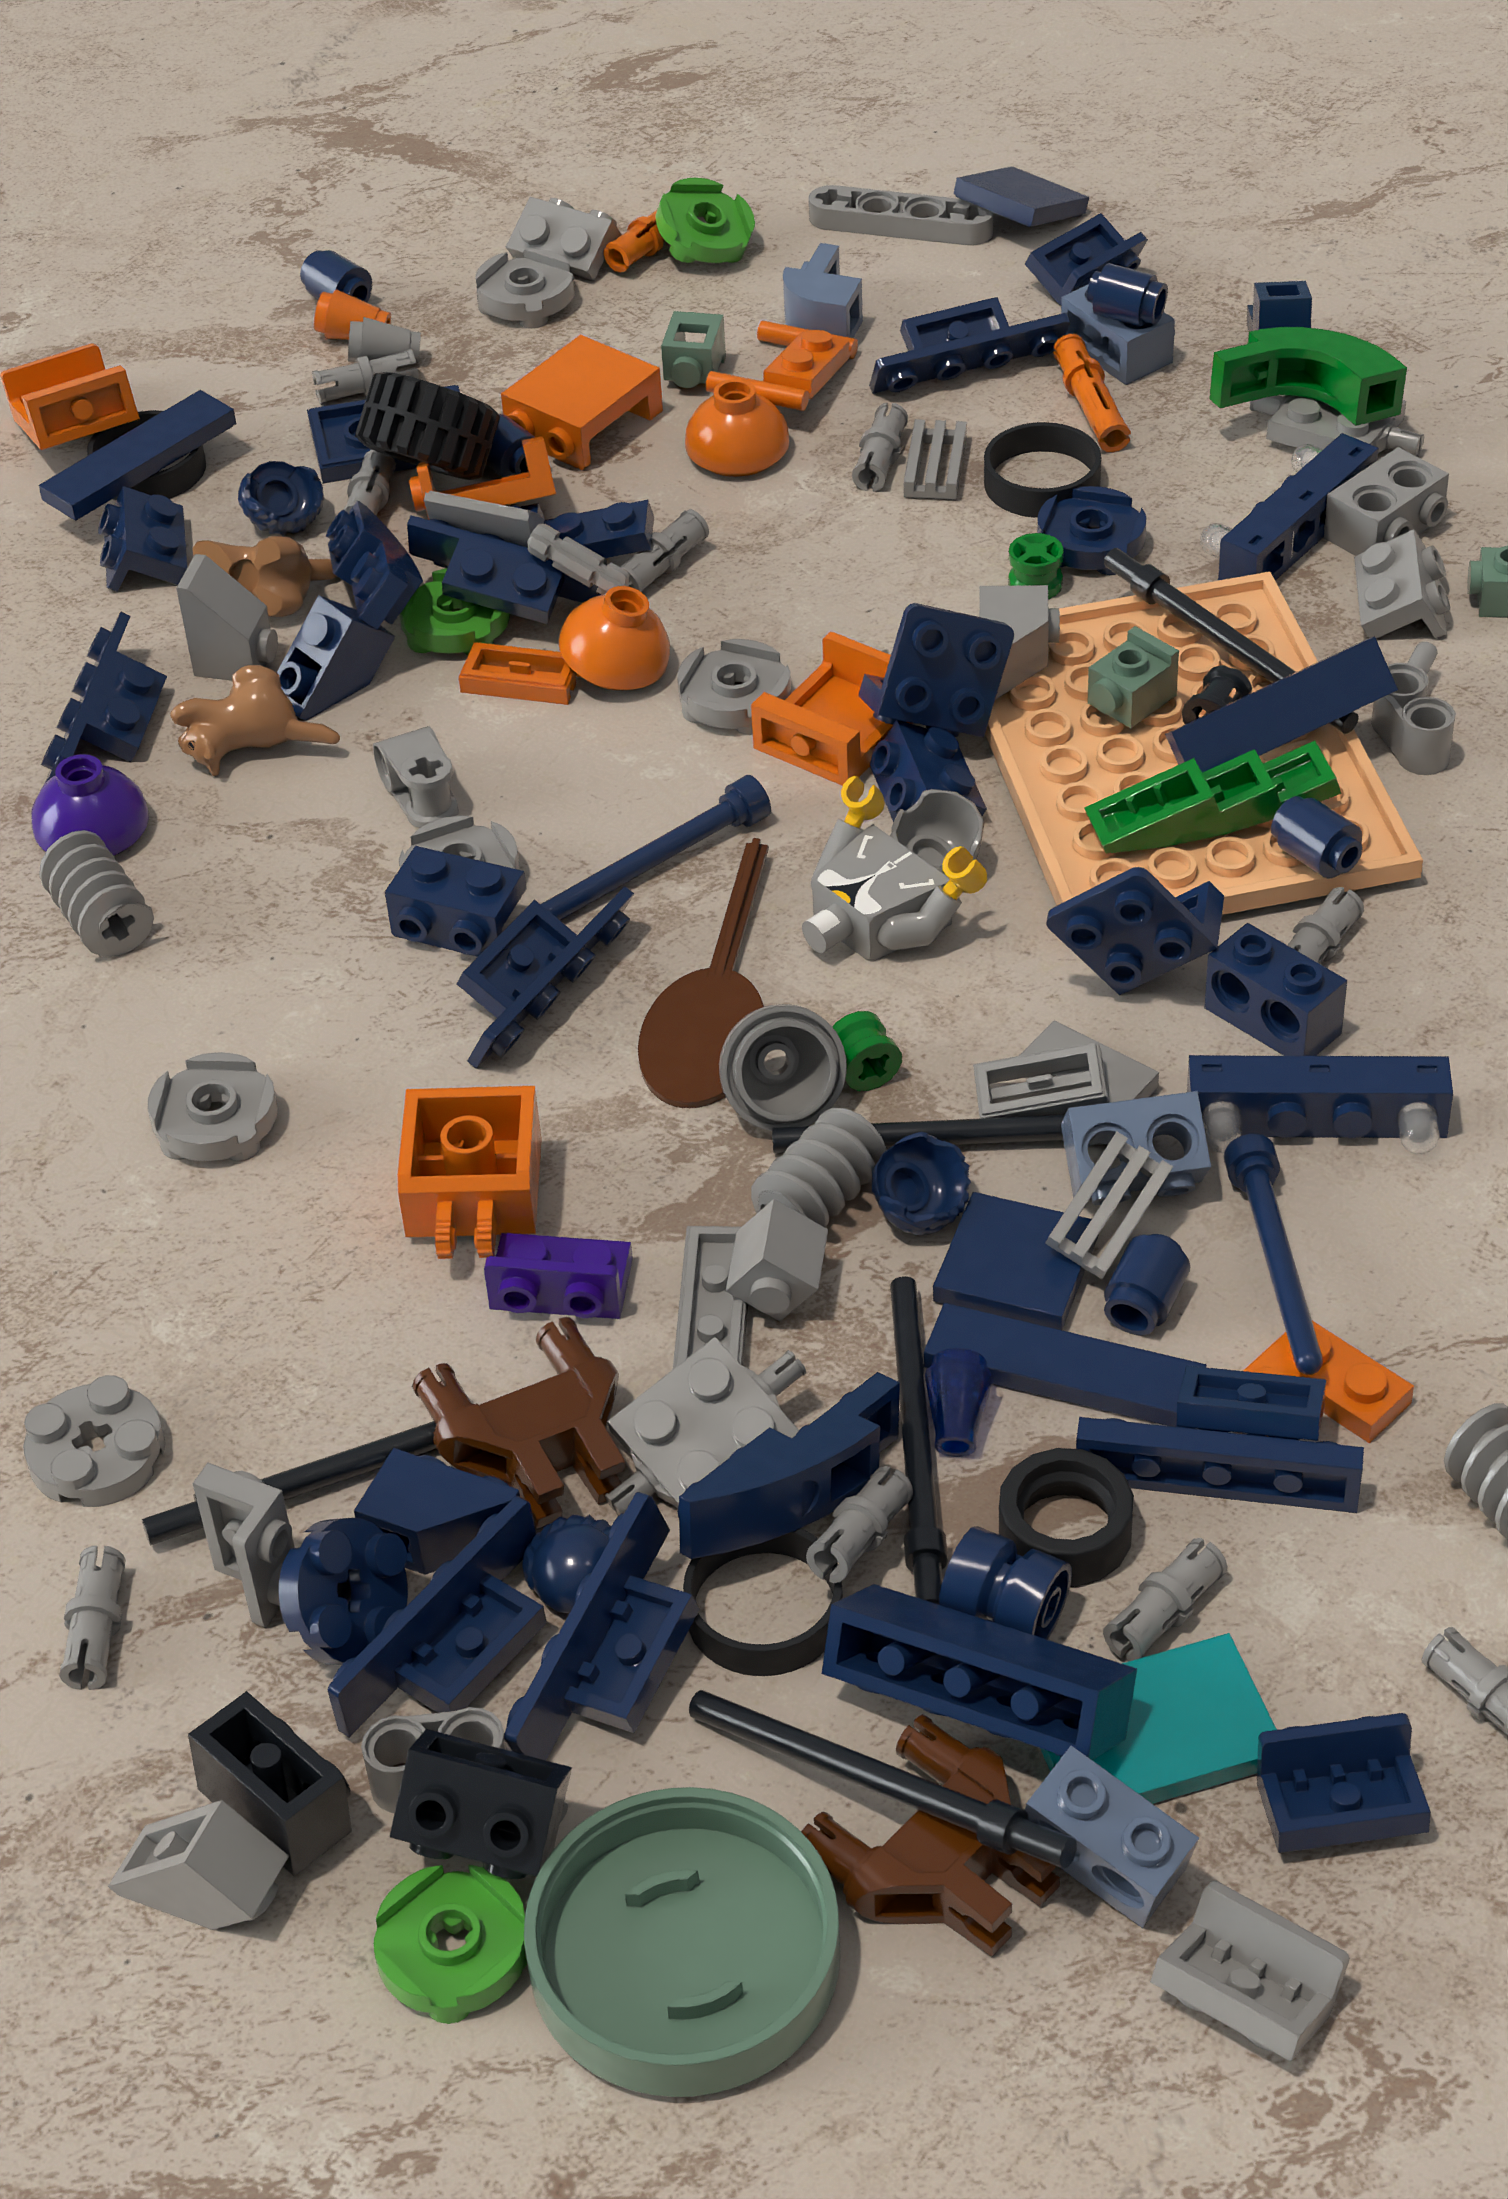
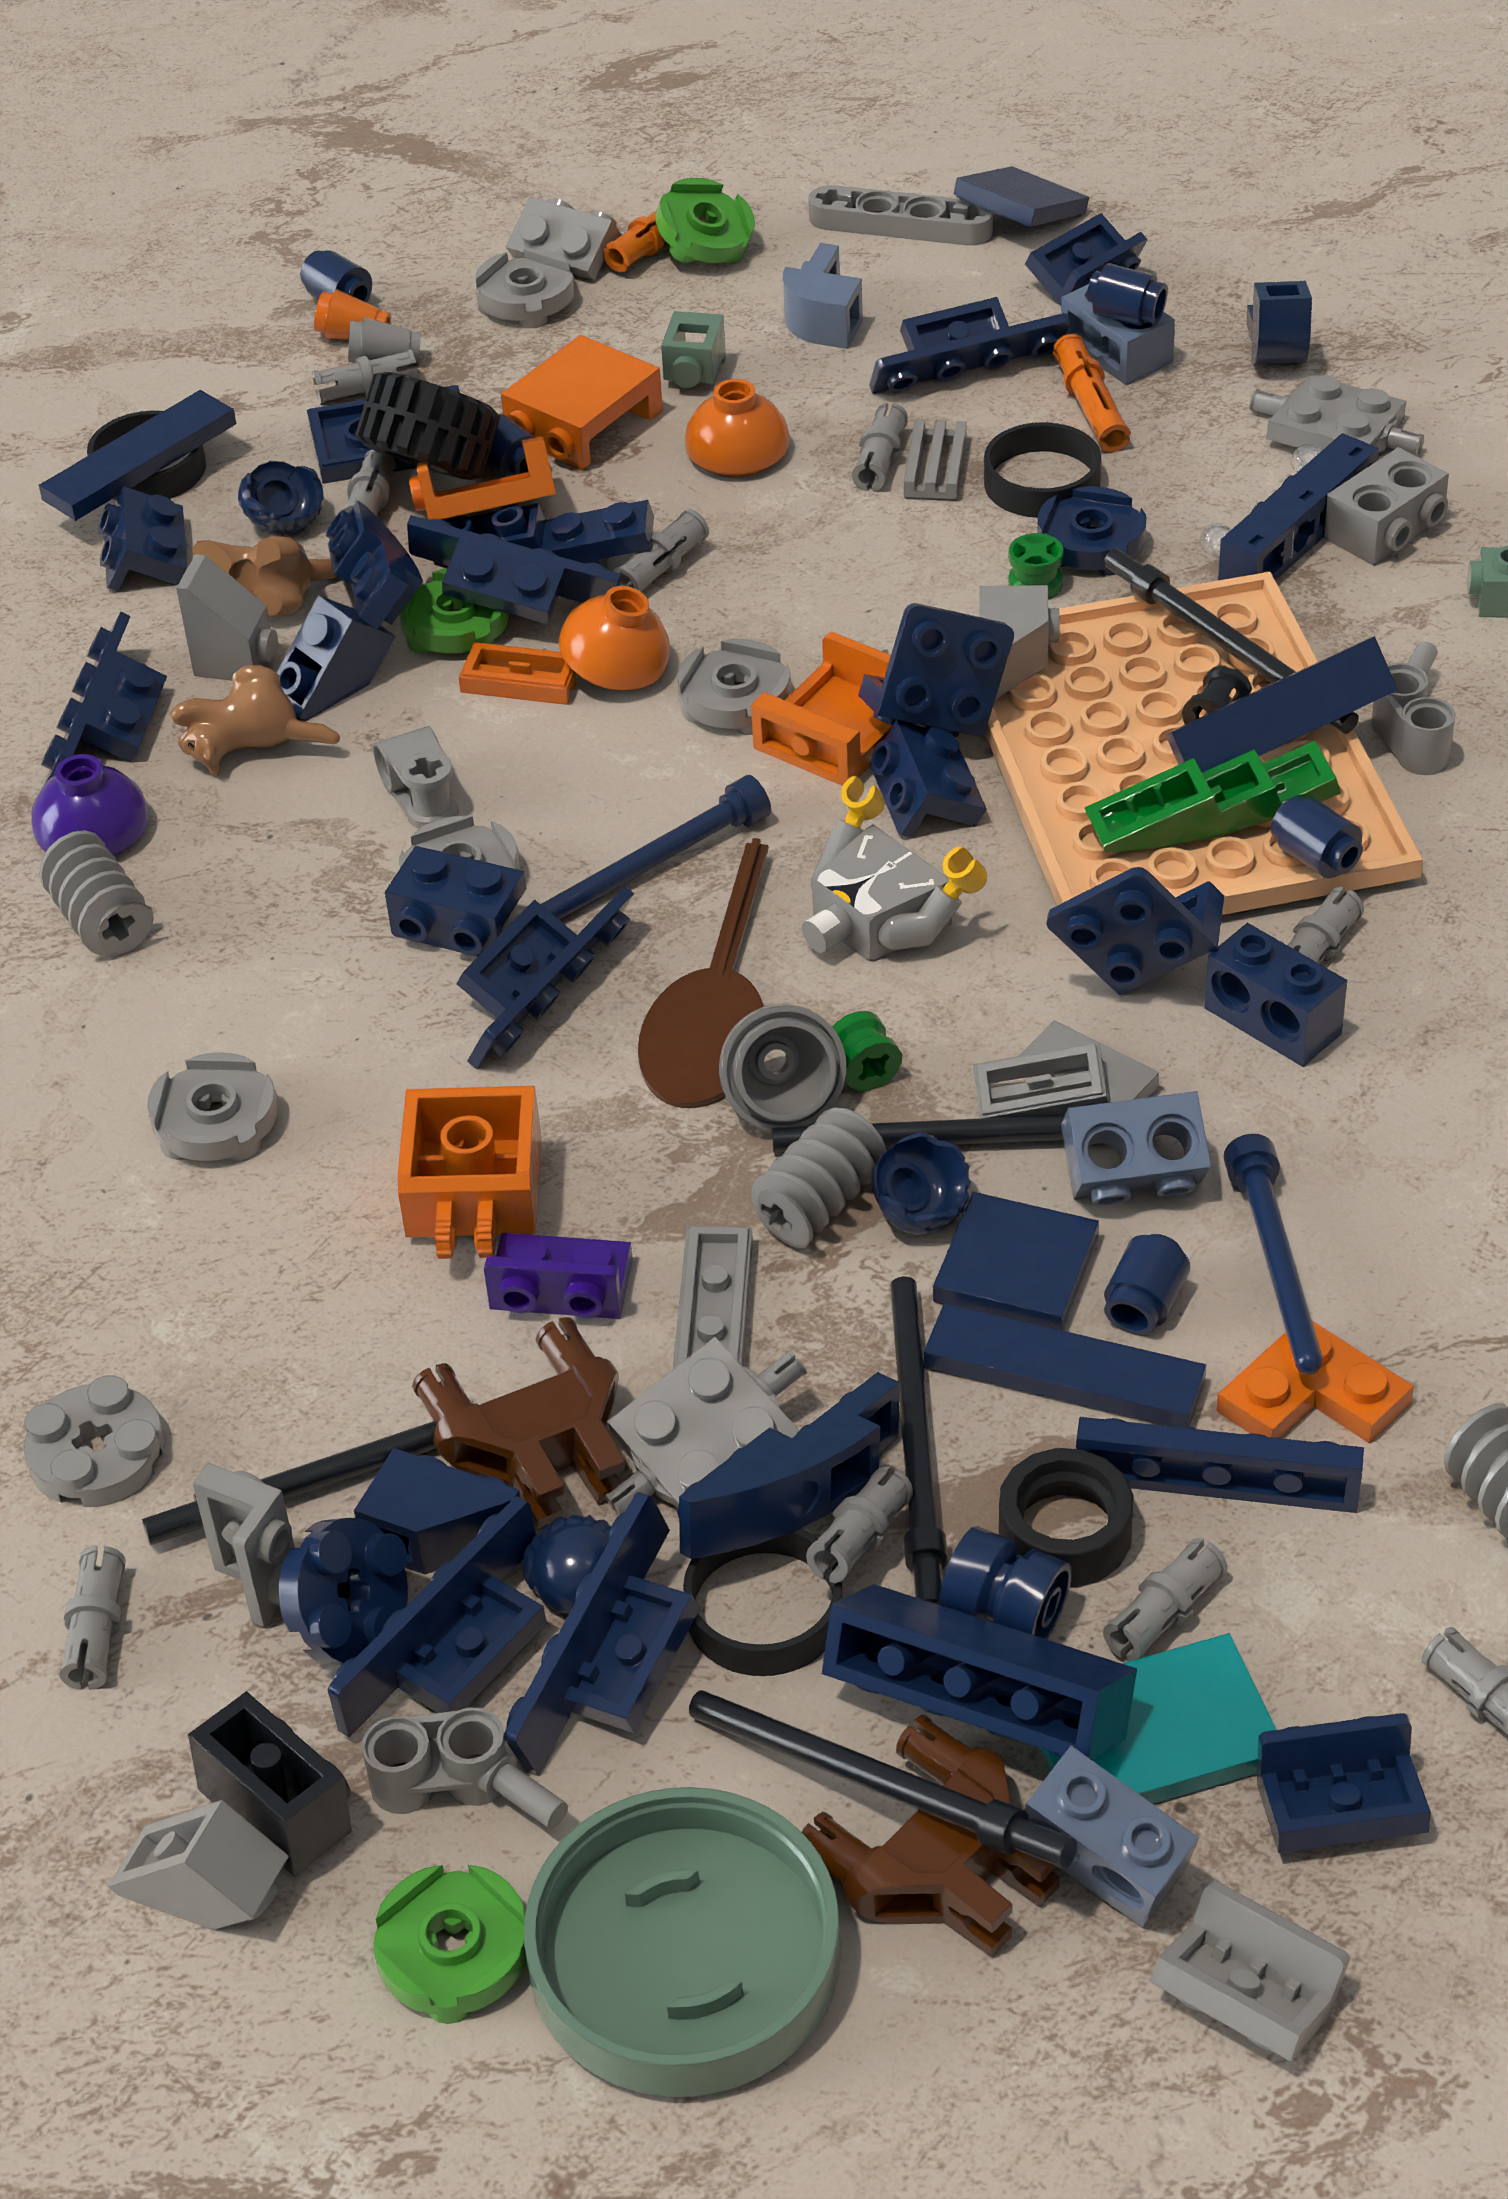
(68, 396): orange panel -> none
(480, 1804): black brick -> none
(483, 517): light grey slope -> none
(575, 560): light grey axle -> none
(777, 1260): light grey brick -> none
(800, 368): orange plate -> none
(938, 825): light grey hair -> none
(957, 1397): clear blue cone -> none
(1134, 678): sand green brick -> none
(1136, 1161): light grey tile -> none
(1251, 1403): dark blue plate -> none
(1314, 364): green arch -> none
(1323, 1097): dark blue piece -> none
(1401, 585): light grey bracket -> none

